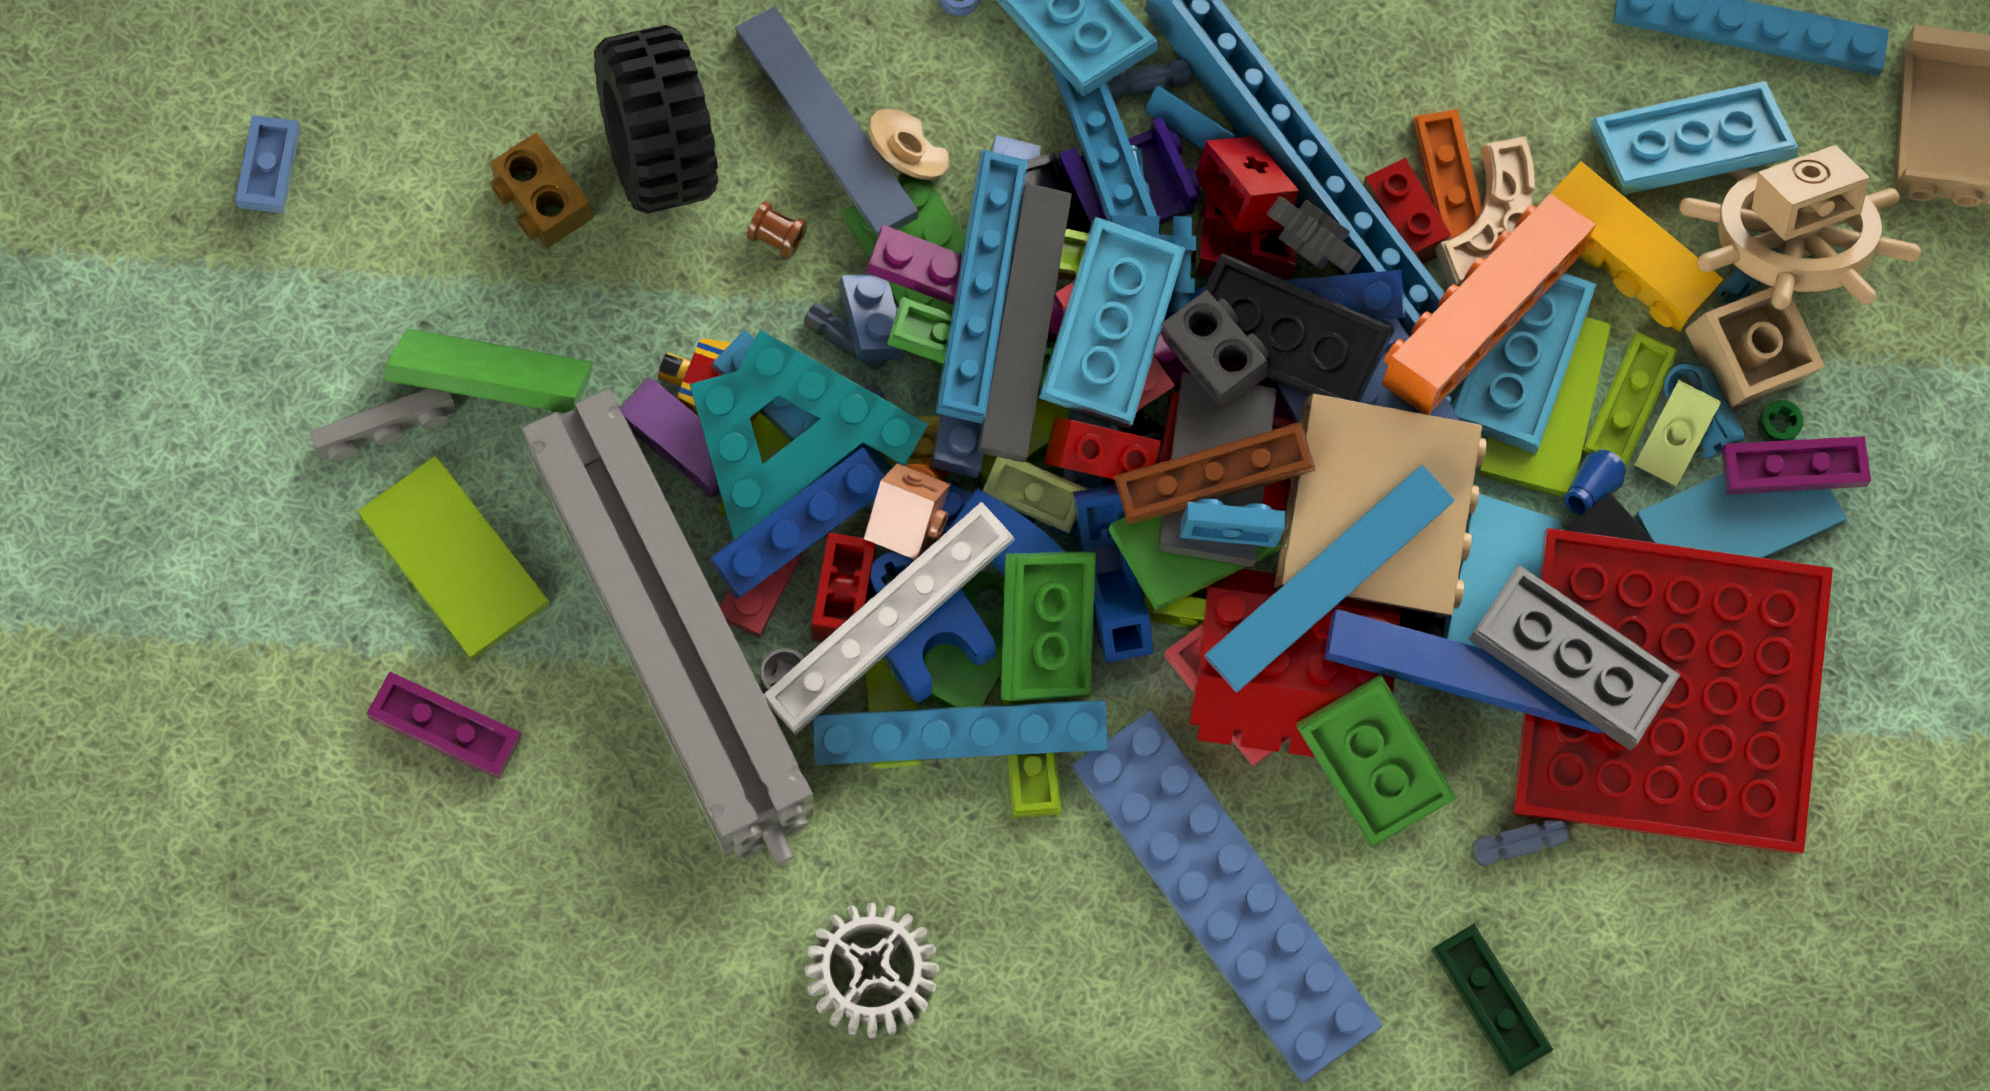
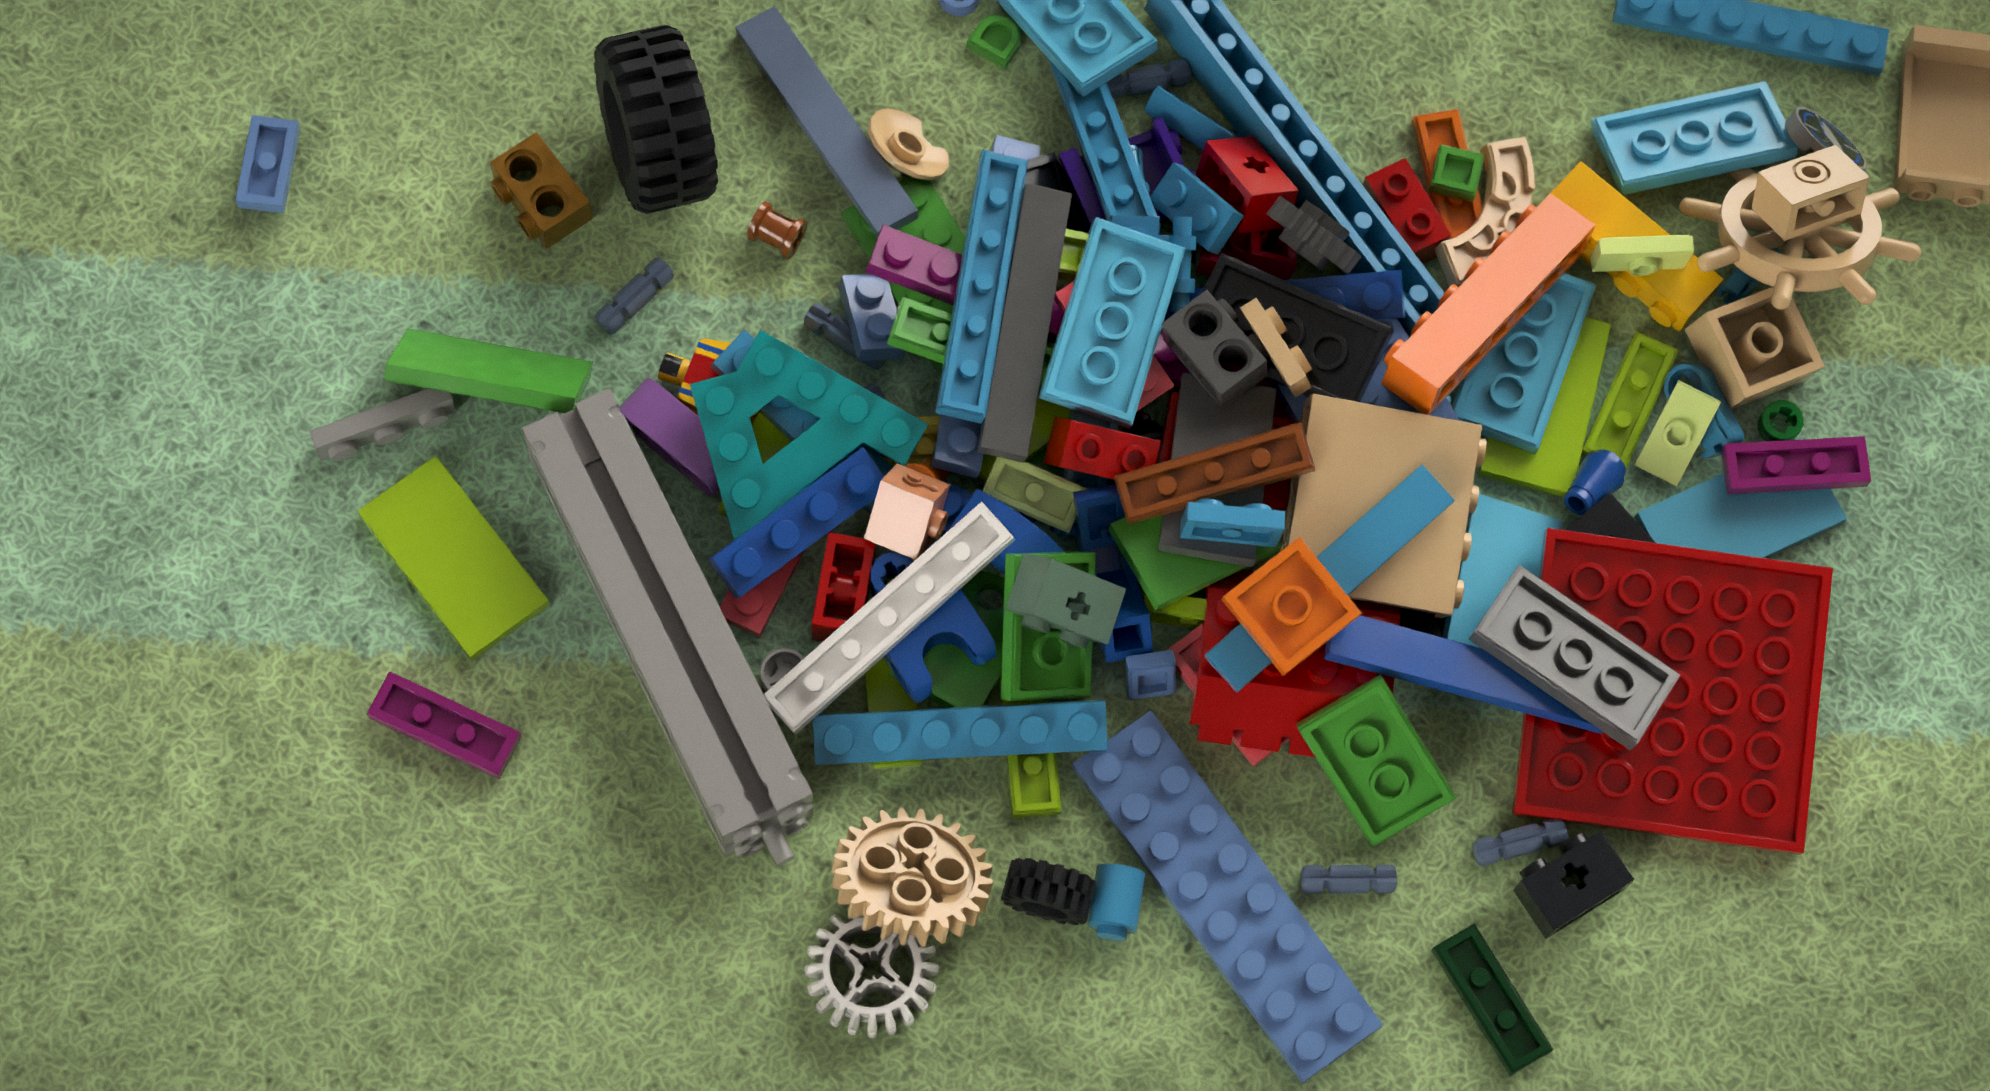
(634, 296): none -> sand blue axle
(912, 876): none -> tan gear
(996, 39): none -> bright green tile
(1048, 891): none -> black tyre
(1064, 599): none -> sand green brick
(1116, 901): none -> dark azure brick
(1150, 675): none -> medium blue tile
(1187, 196): none -> dark azure plate
(1268, 329): none -> tan plate
(1291, 606): none -> orange plate
(1348, 879): none -> sand blue axle
(1456, 173): none -> bright green tile
(1557, 906): none -> black brick
(1642, 253): none -> yellowish green plate
(1816, 132): none -> tile

